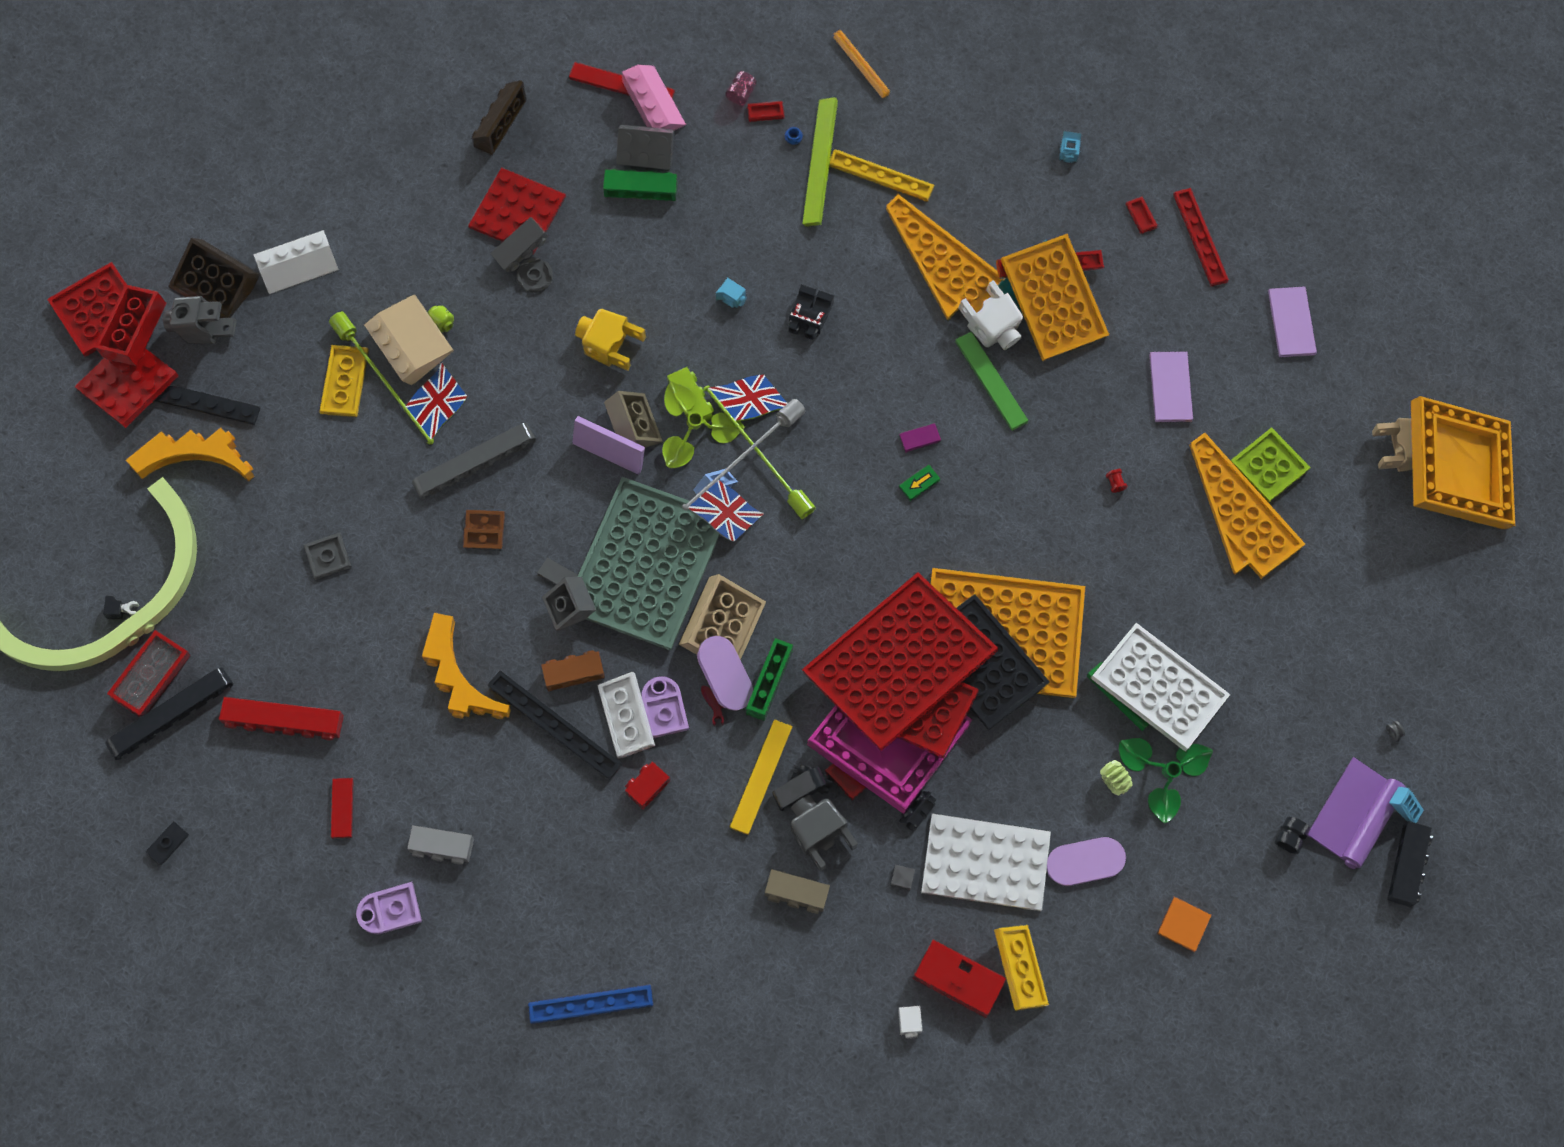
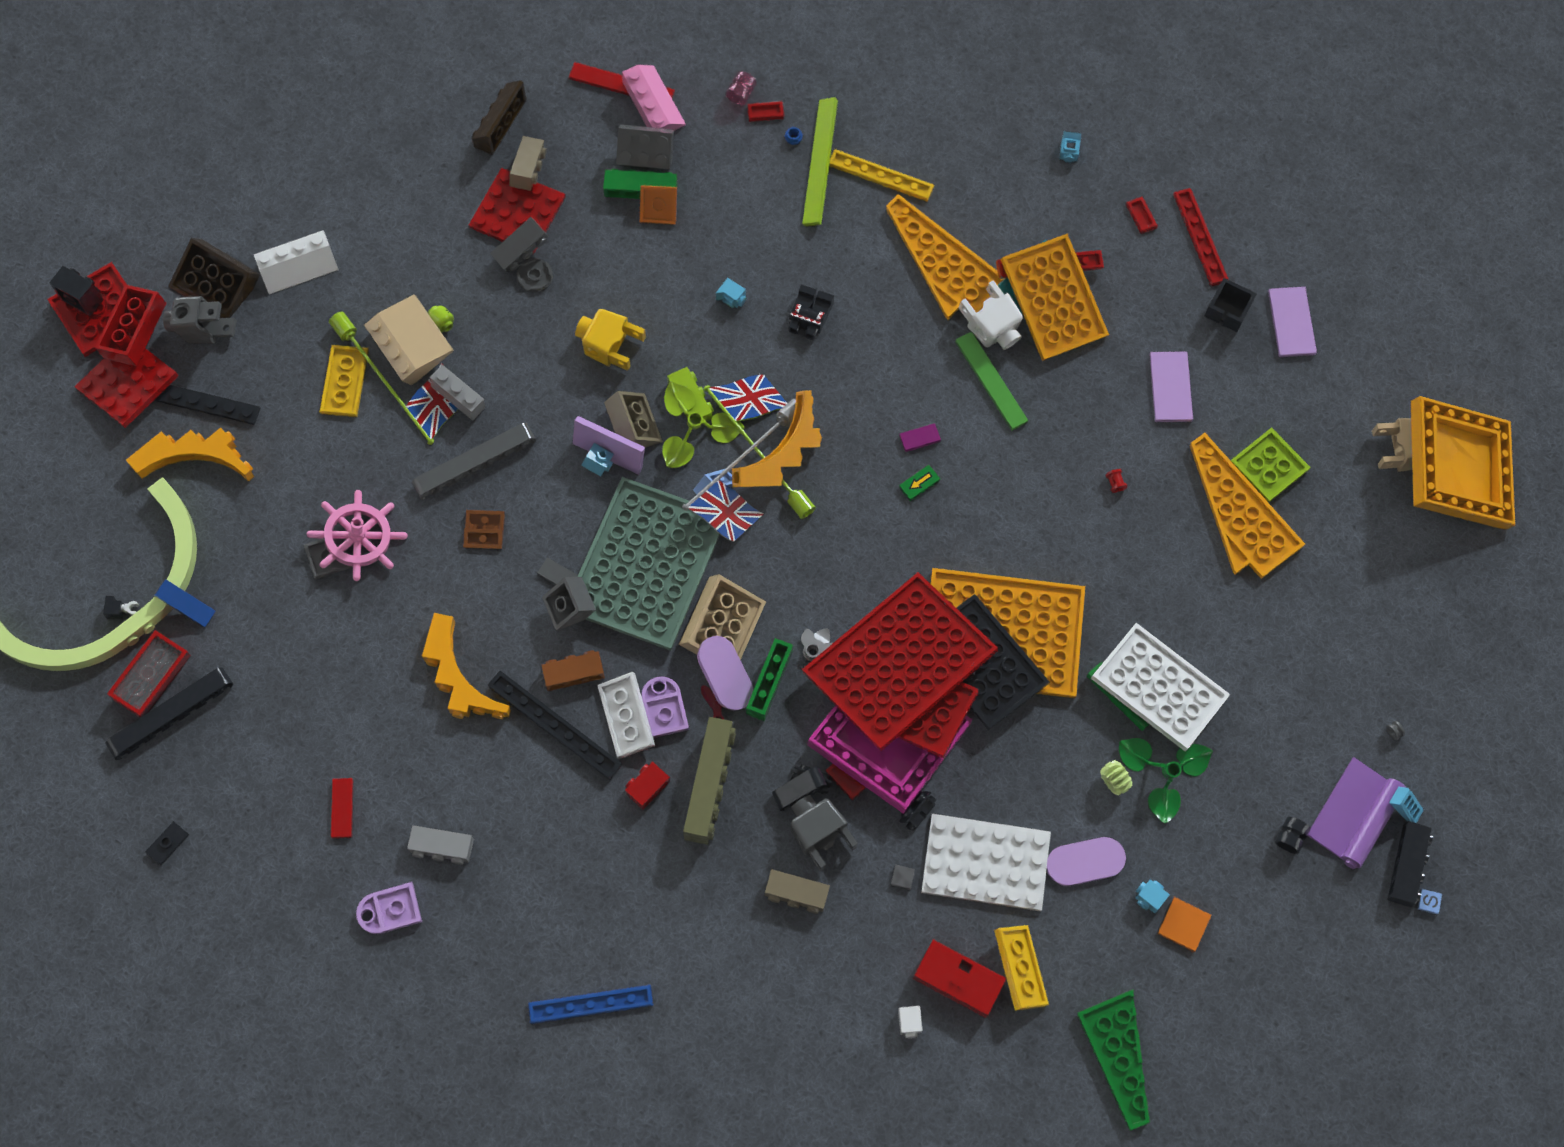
(76, 290): none -> black brick
(184, 603): none -> blue tile
(281, 717): red brick -> none
(357, 535): none -> bright pink piece
(457, 392): none -> light grey brick
(527, 163): none -> dark tan brick
(598, 460): none -> medium azure brick
(658, 204): none -> orange tile
(708, 781): none -> olive brick
(761, 777): yellow tile -> none
(787, 454): none -> light orange arch
(819, 642): none -> light grey plate
(861, 64): light orange axle -> none
(1116, 1044): none -> green wing
(1151, 895): none -> medium azure brick
(1230, 304): none -> black piece
(1429, 901): none -> light blue tile

